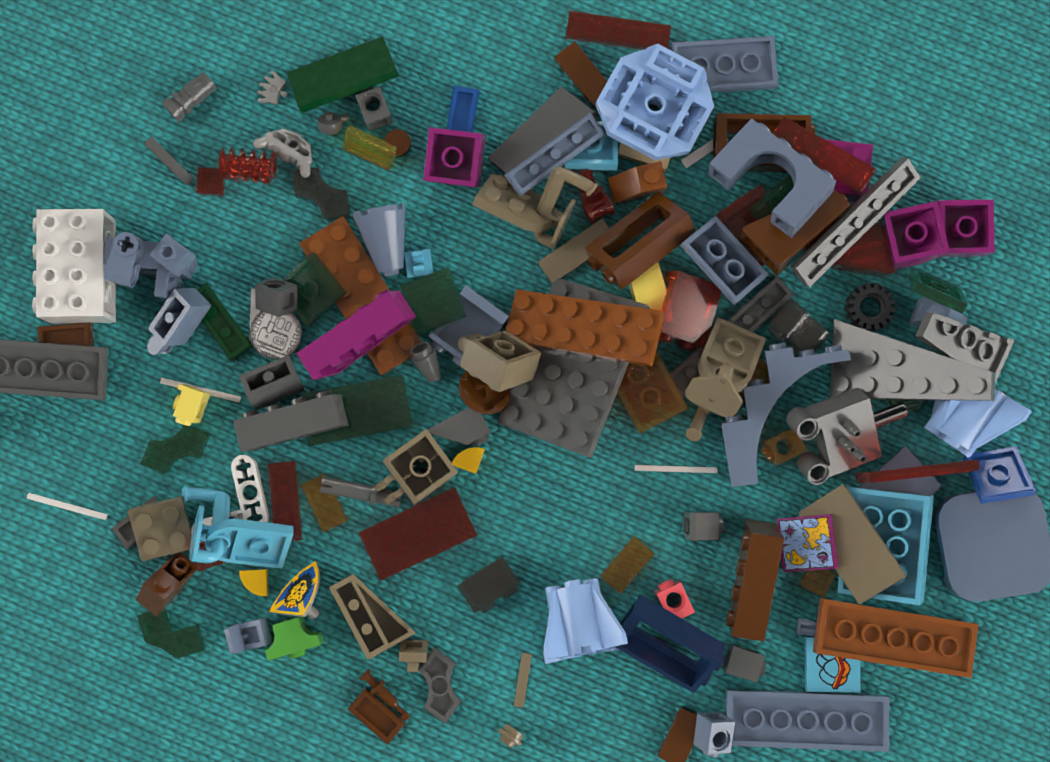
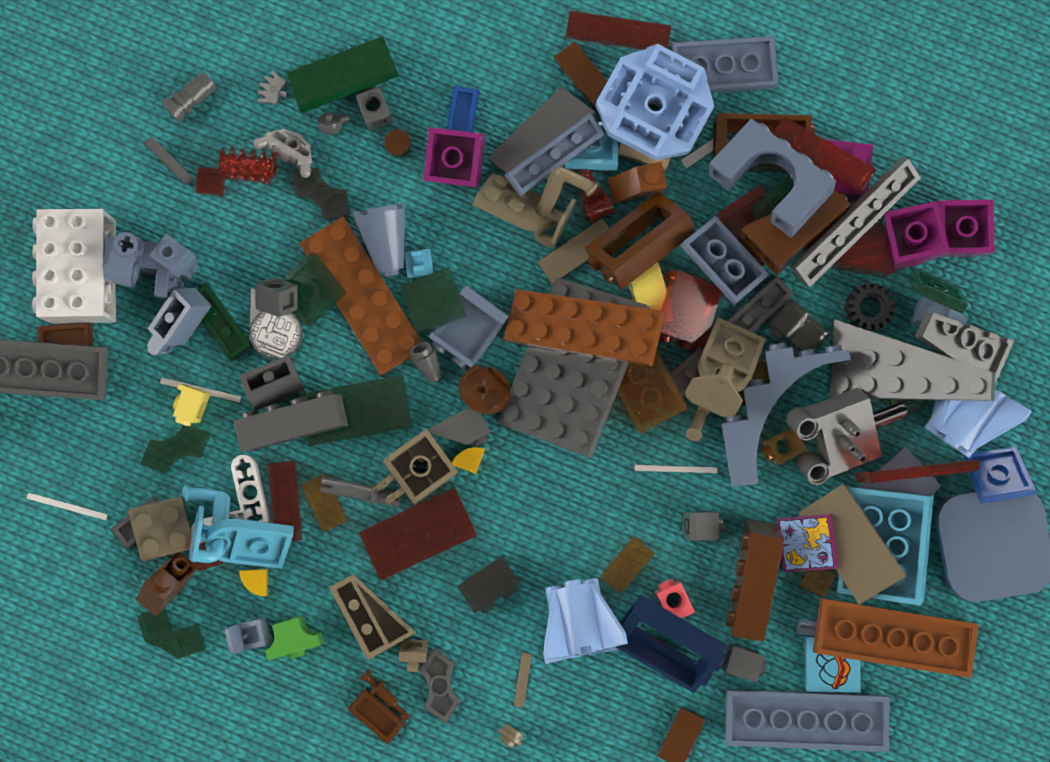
(299, 594): shield -> none
(356, 335): magenta wedge -> none
(369, 148): clear yellow tile -> none
(499, 359): dark tan hinge -> none
(714, 733): sand blue brick -> none

